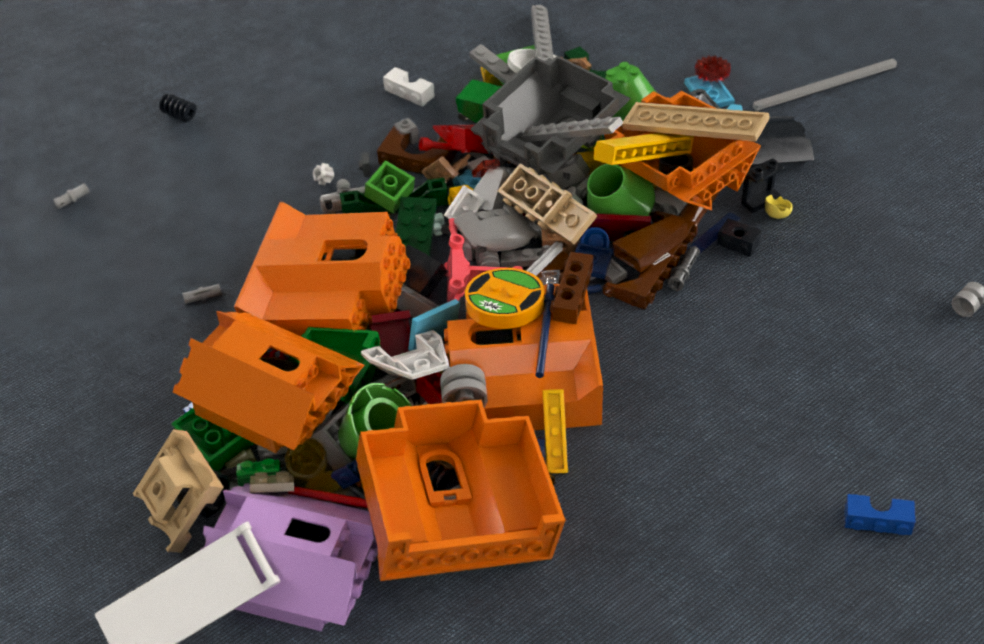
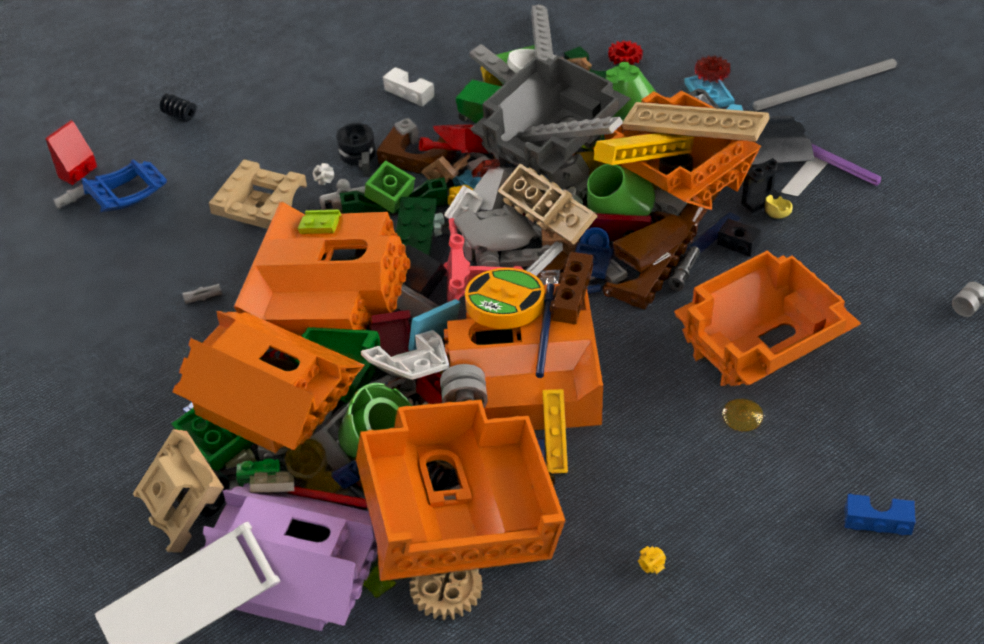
(70, 153): none -> slope
(101, 186): none -> blue wedge
(241, 202): none -> tan piece
(319, 221): none -> lime plate
(354, 140): none -> black wheel
(376, 586): none -> clear neon green slope
(464, 590): none -> tan gear
(625, 52): none -> red gear
(652, 559): none -> yellow gear
(742, 414): none -> clear yellow dish
(752, 300): none -> orange panel
(804, 177): none -> white sticker
(846, 165): none -> medium lavender axle

